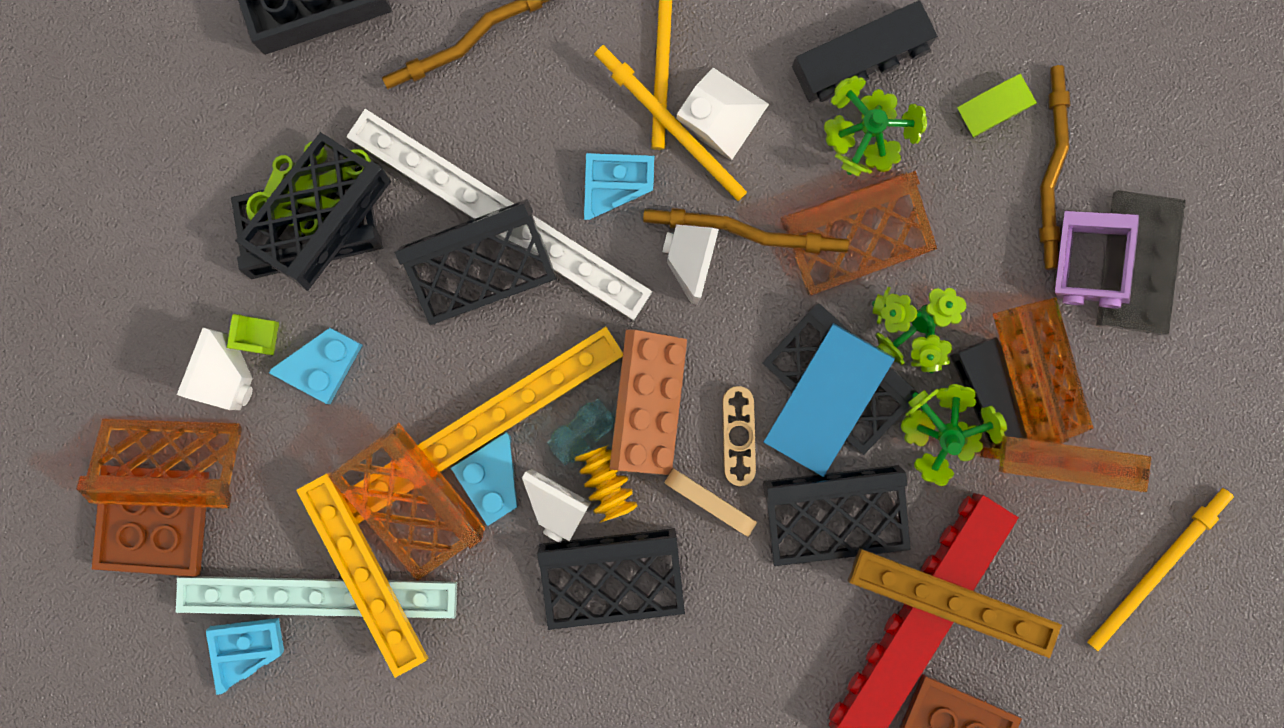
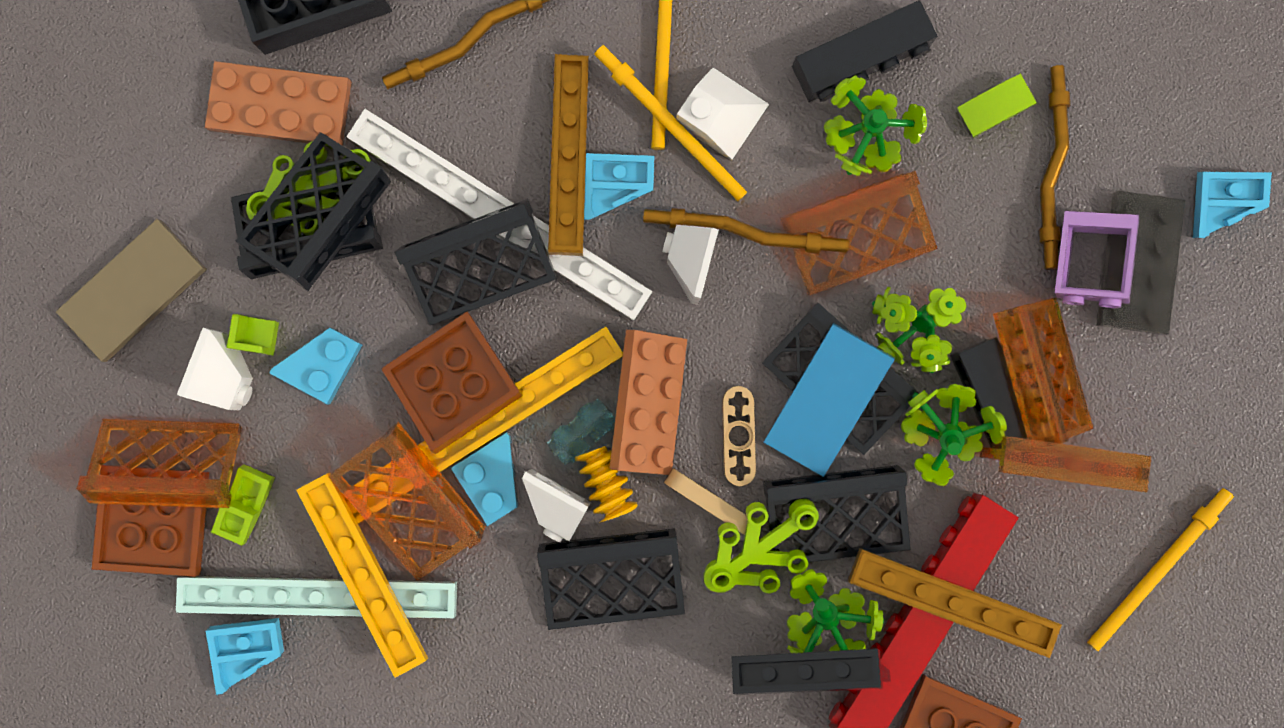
(131, 290): none -> dark tan tile
(247, 501): none -> lime slope
(277, 103): none -> nougat plate
(451, 382): none -> dark orange plate
(568, 155): none -> pearl gold tile
(758, 550): none -> lime plant
(808, 672): none -> black fence
(827, 613): none -> lime plant
(1227, 198): none -> medium azure wing

